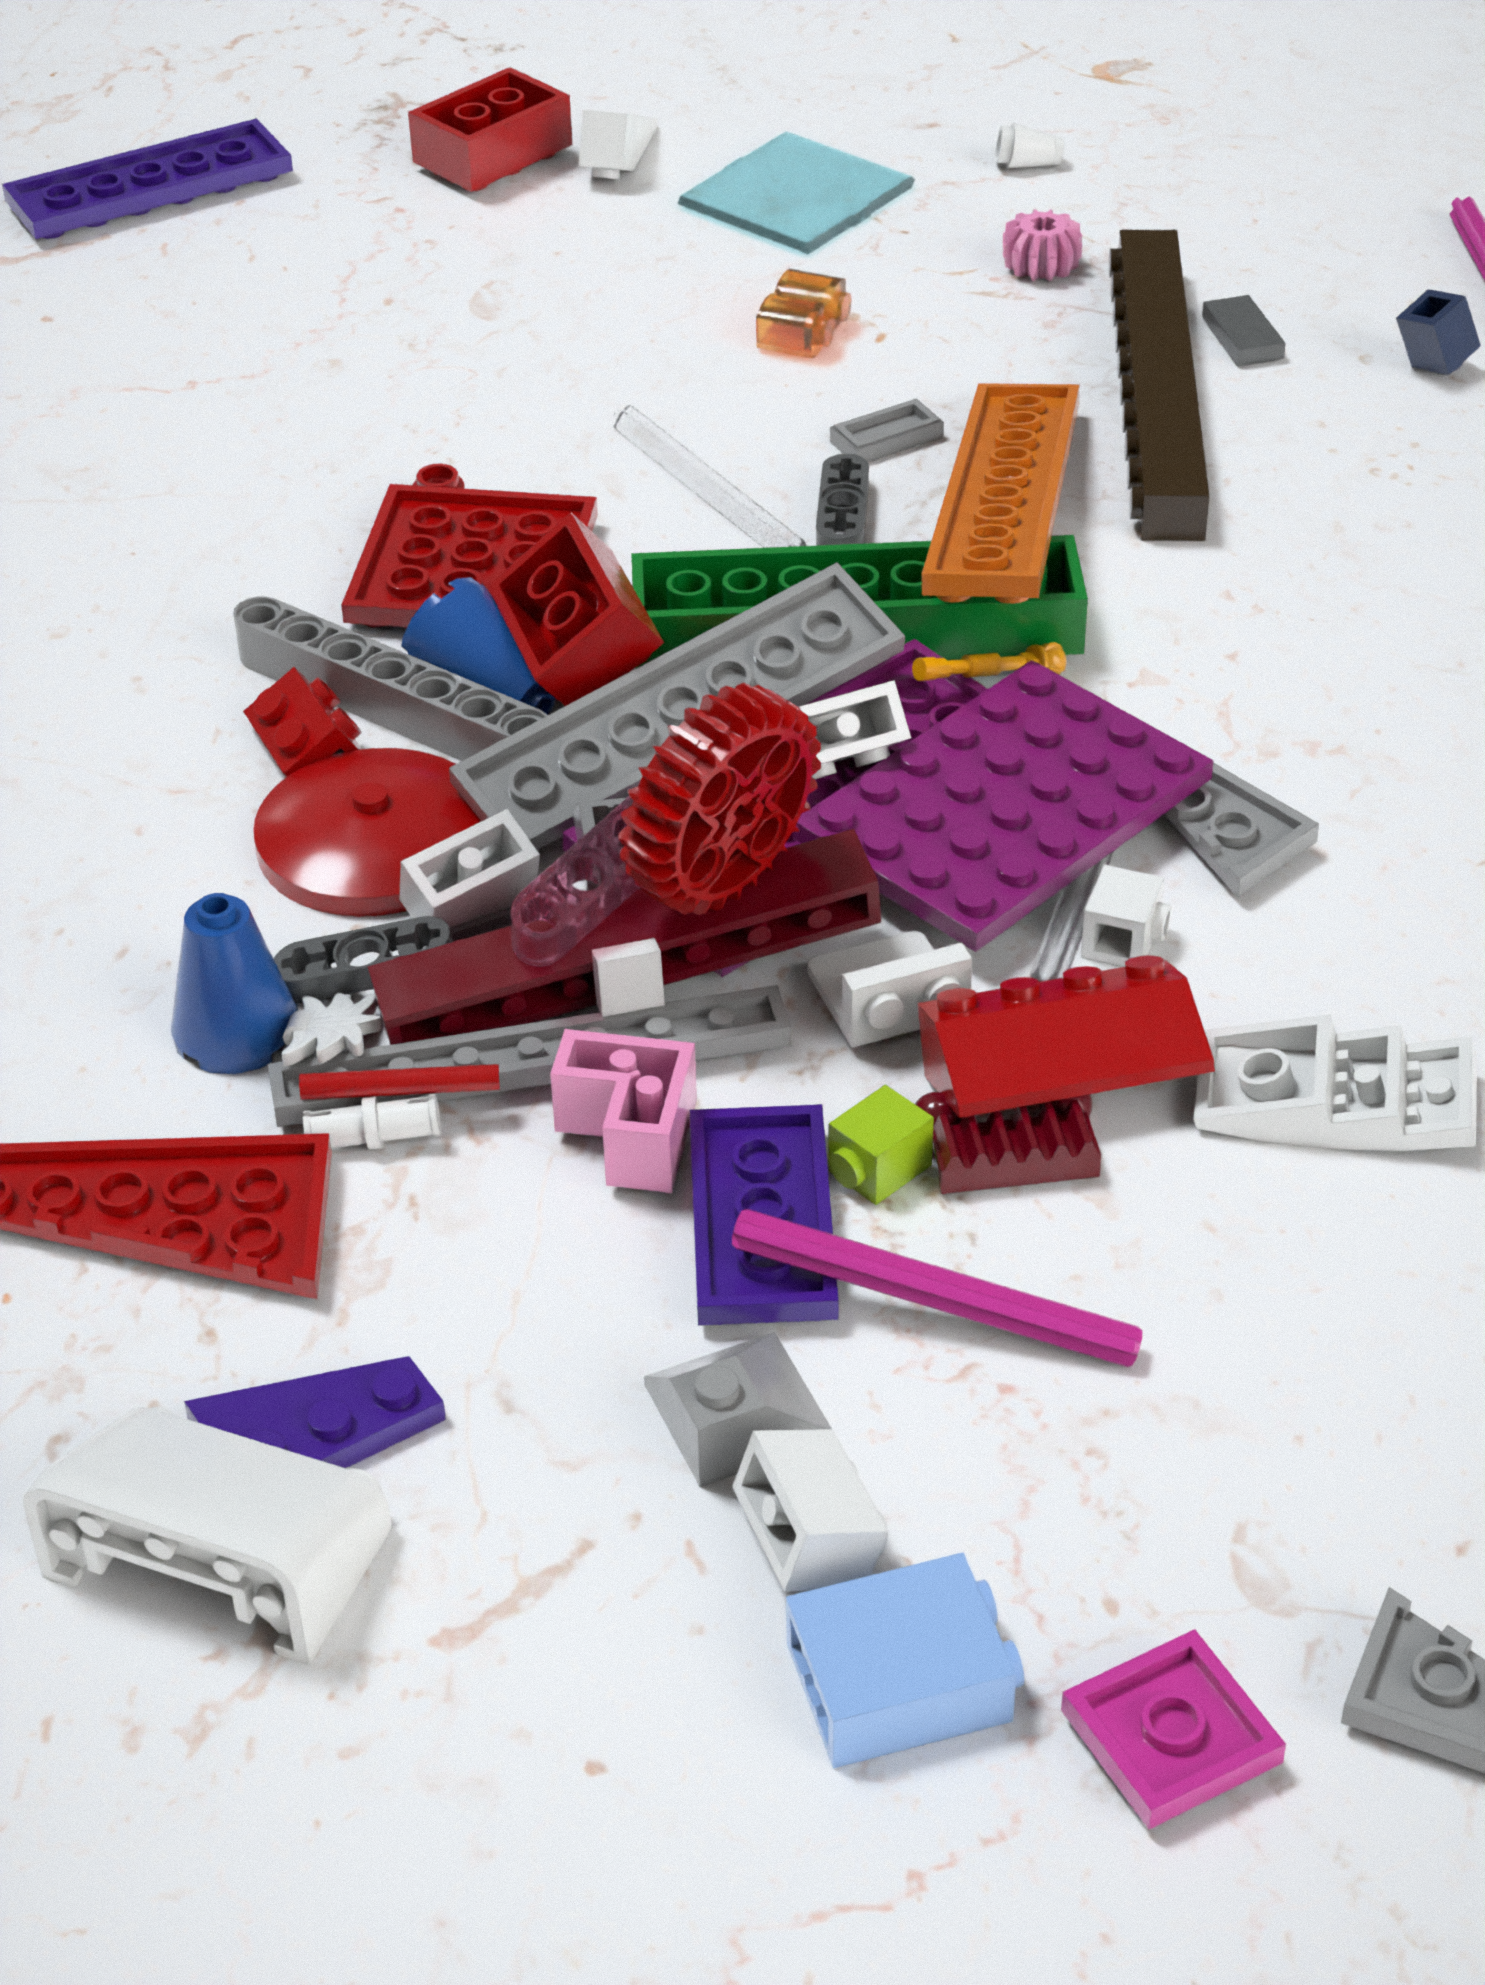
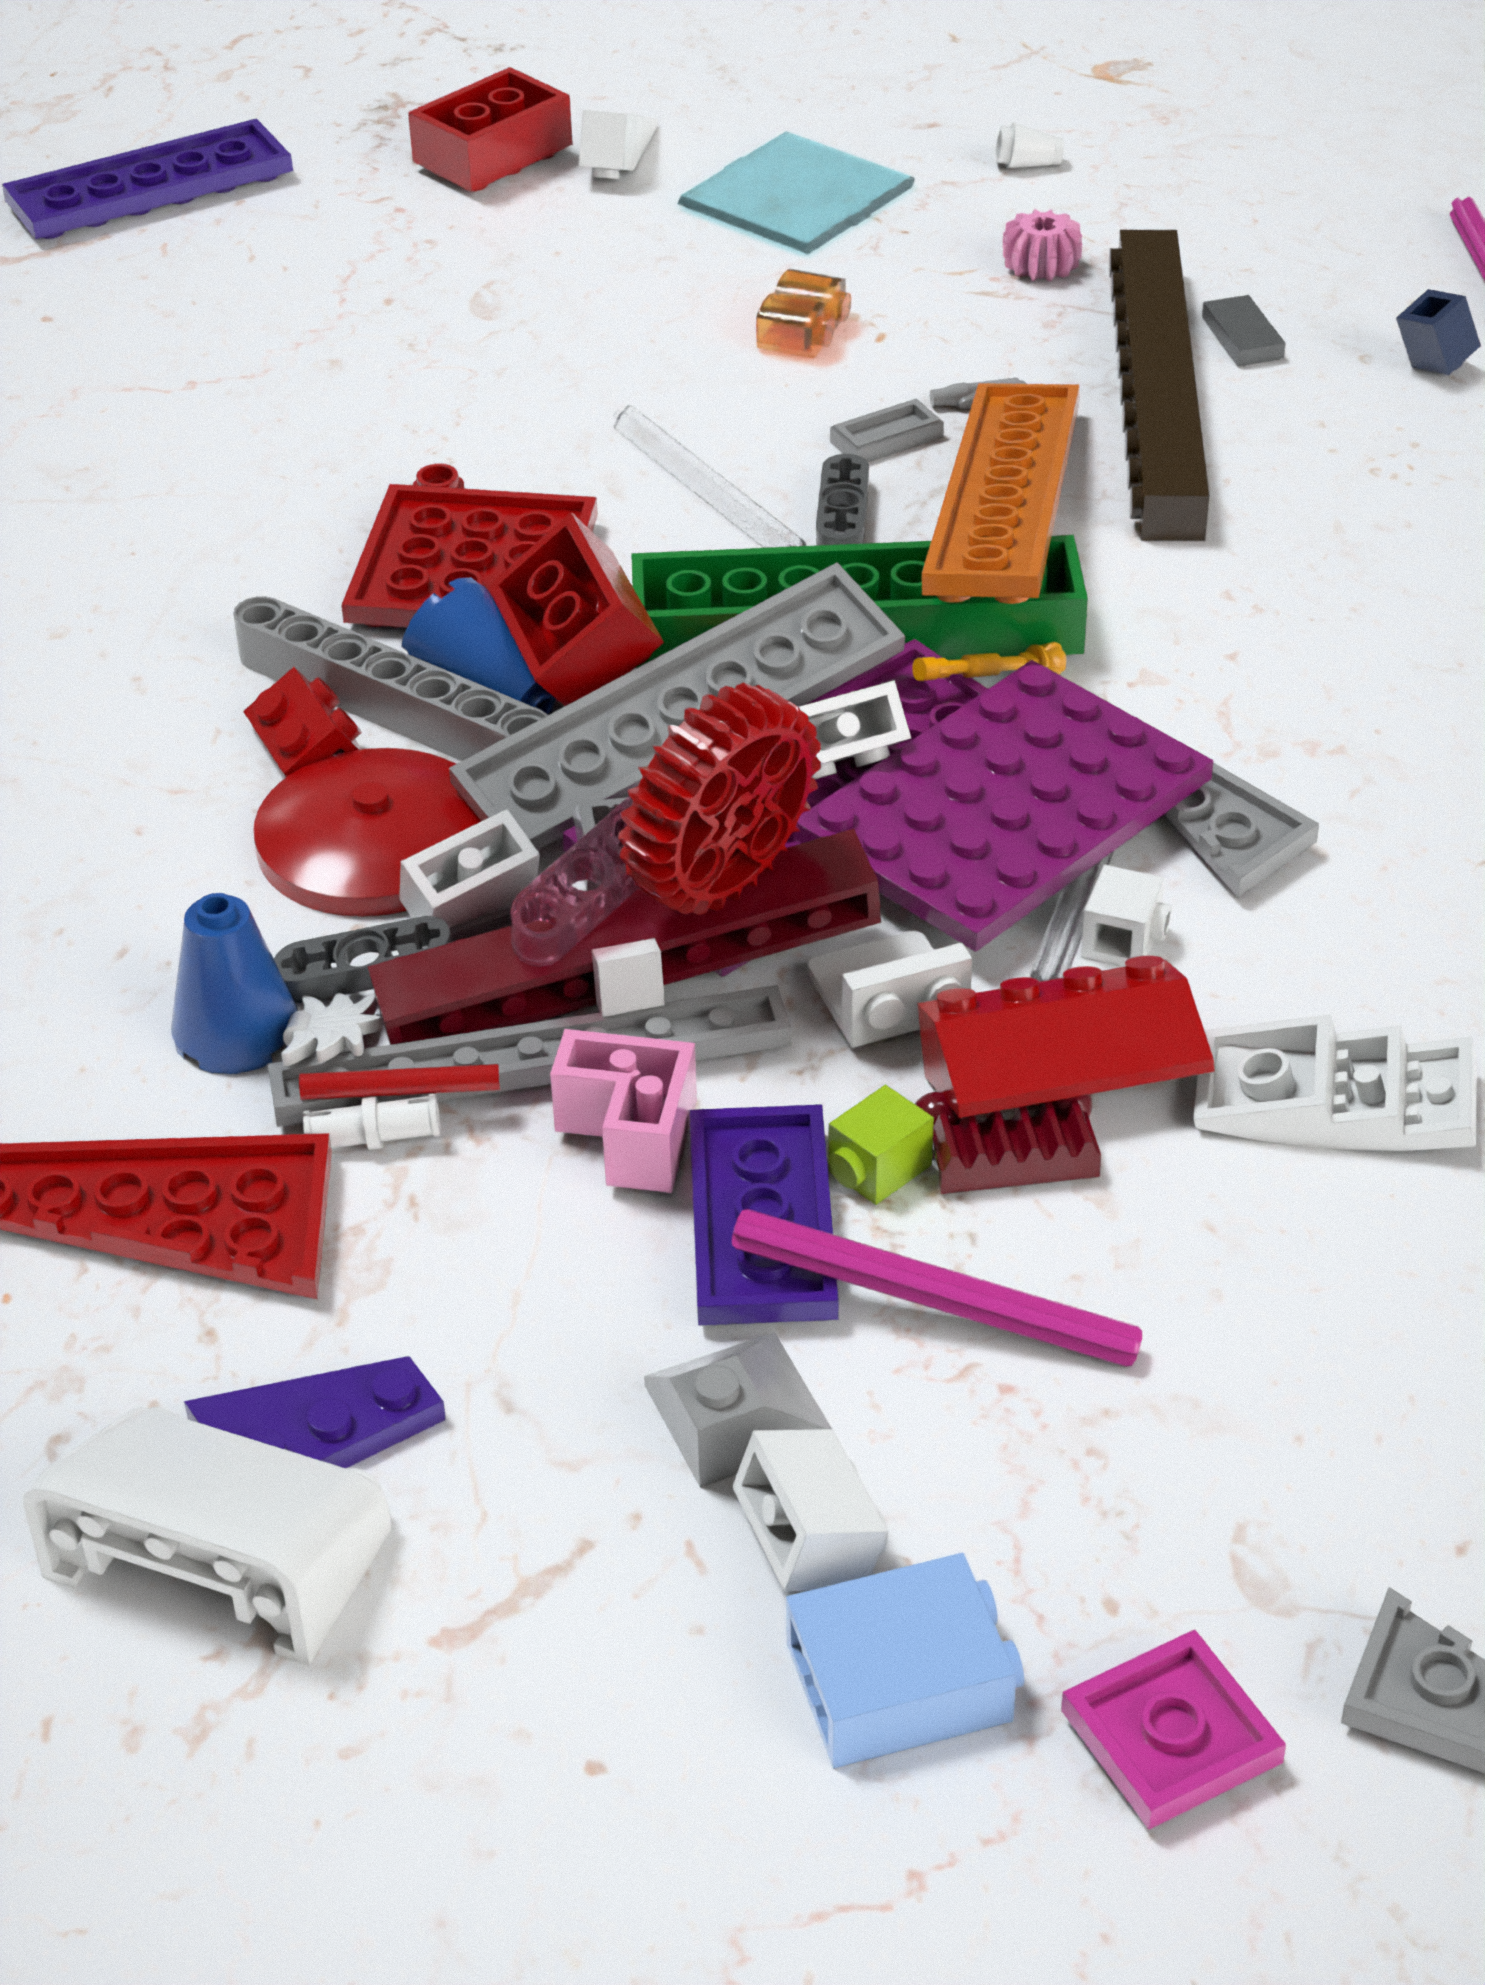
(963, 393): none -> light grey piece

